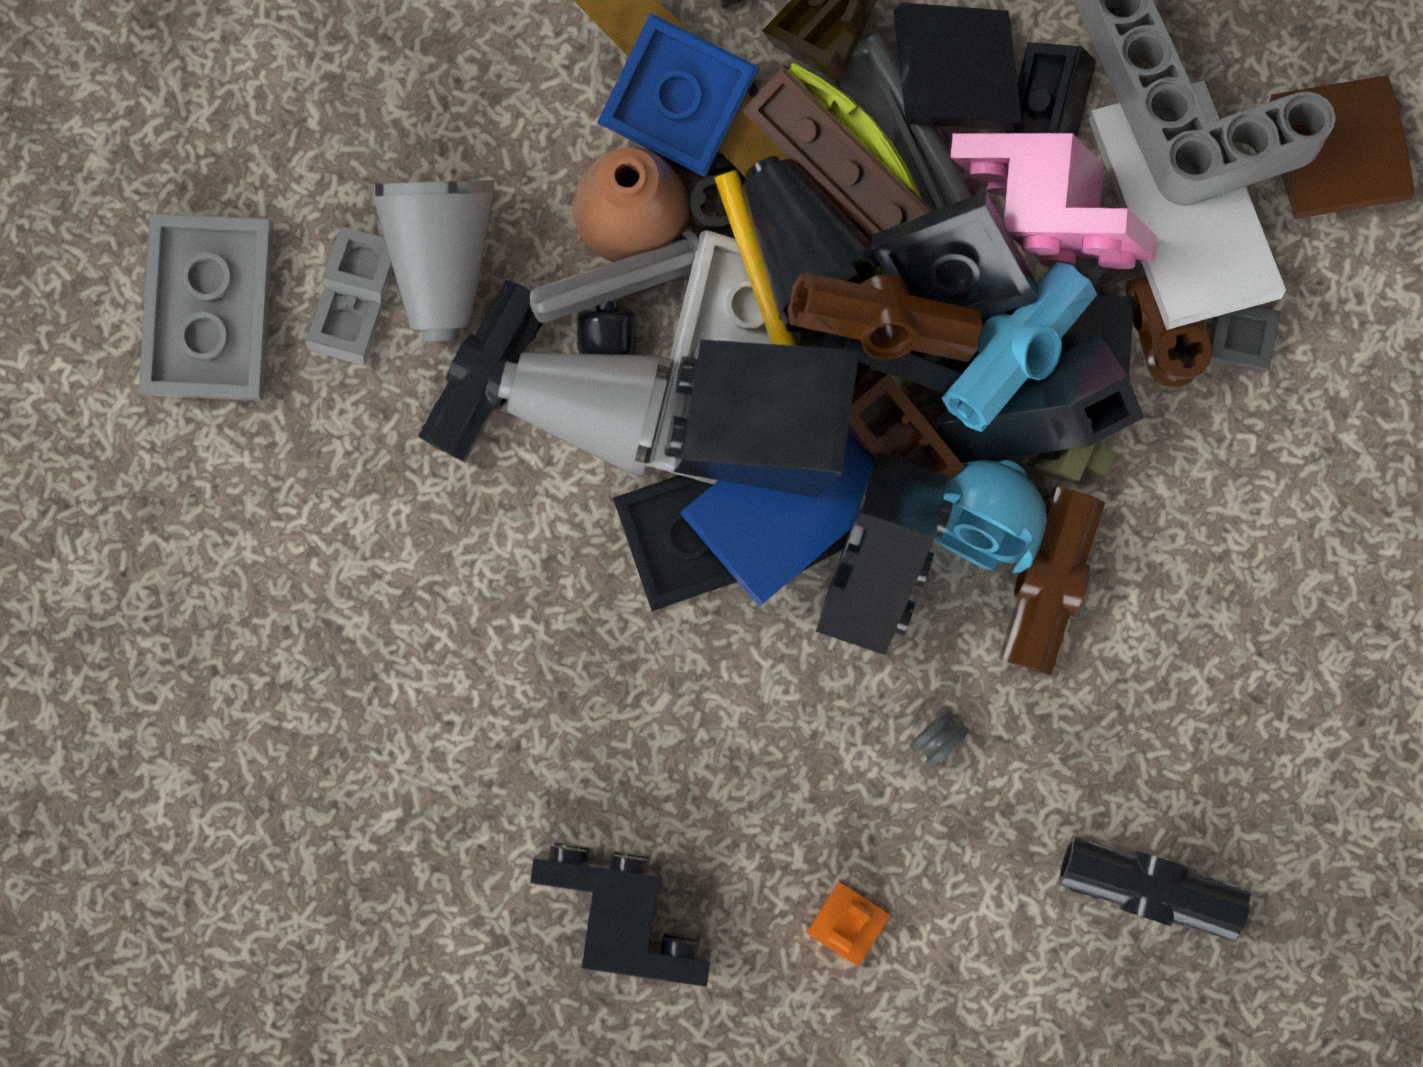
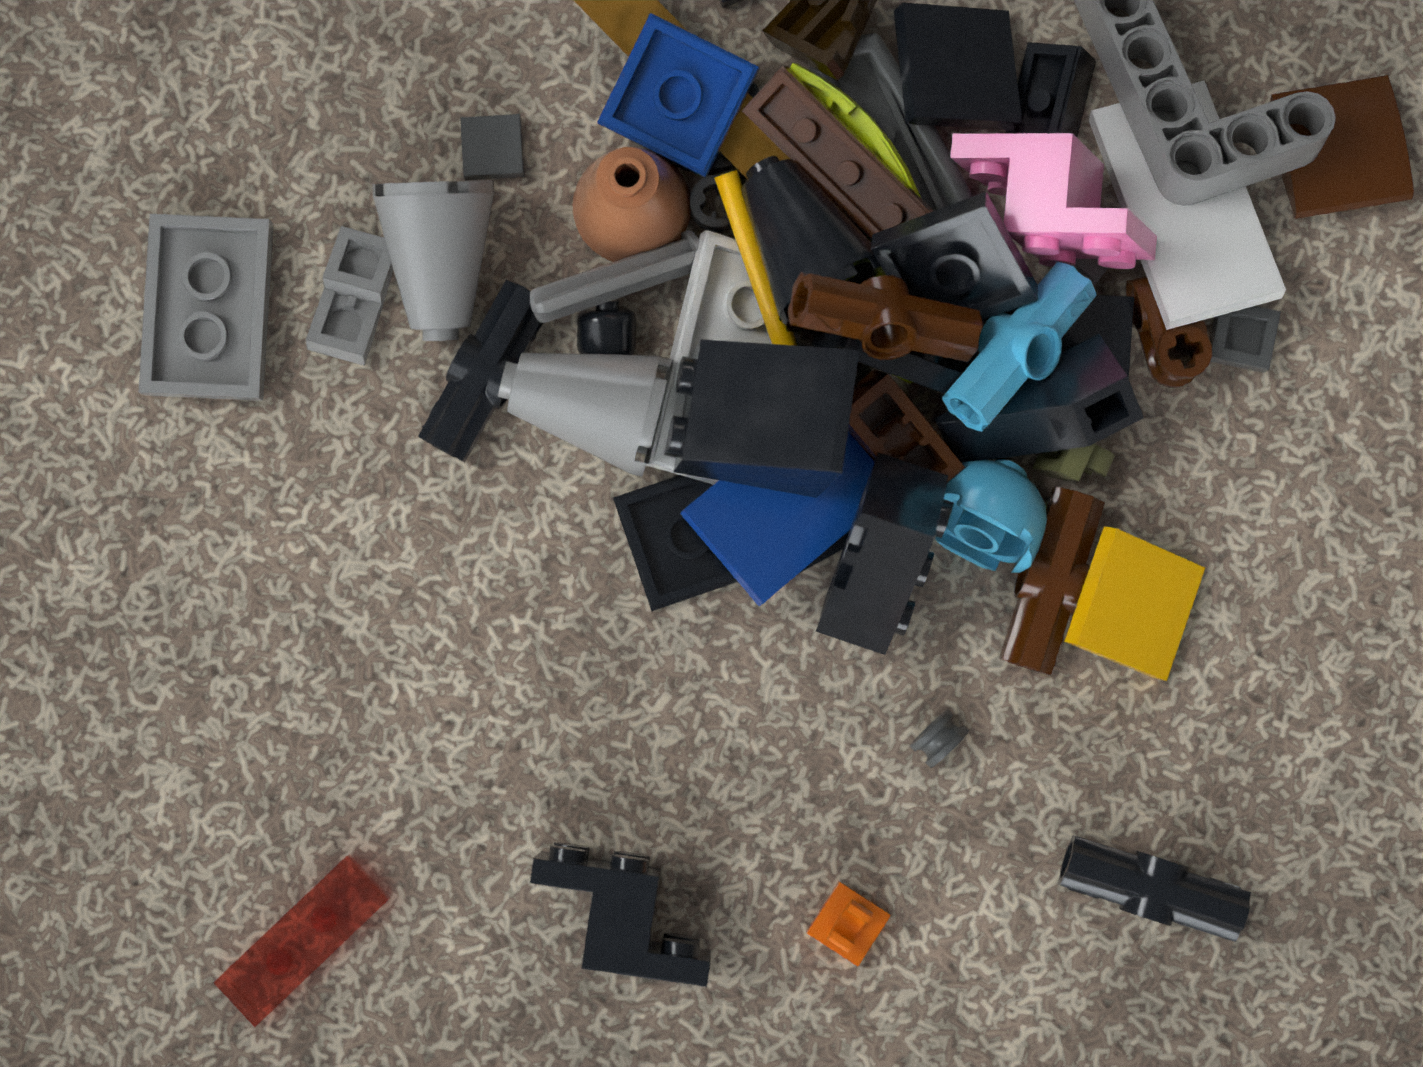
(301, 940): none -> clear red tile
(492, 147): none -> dark grey tile
(1134, 603): none -> yellow tile

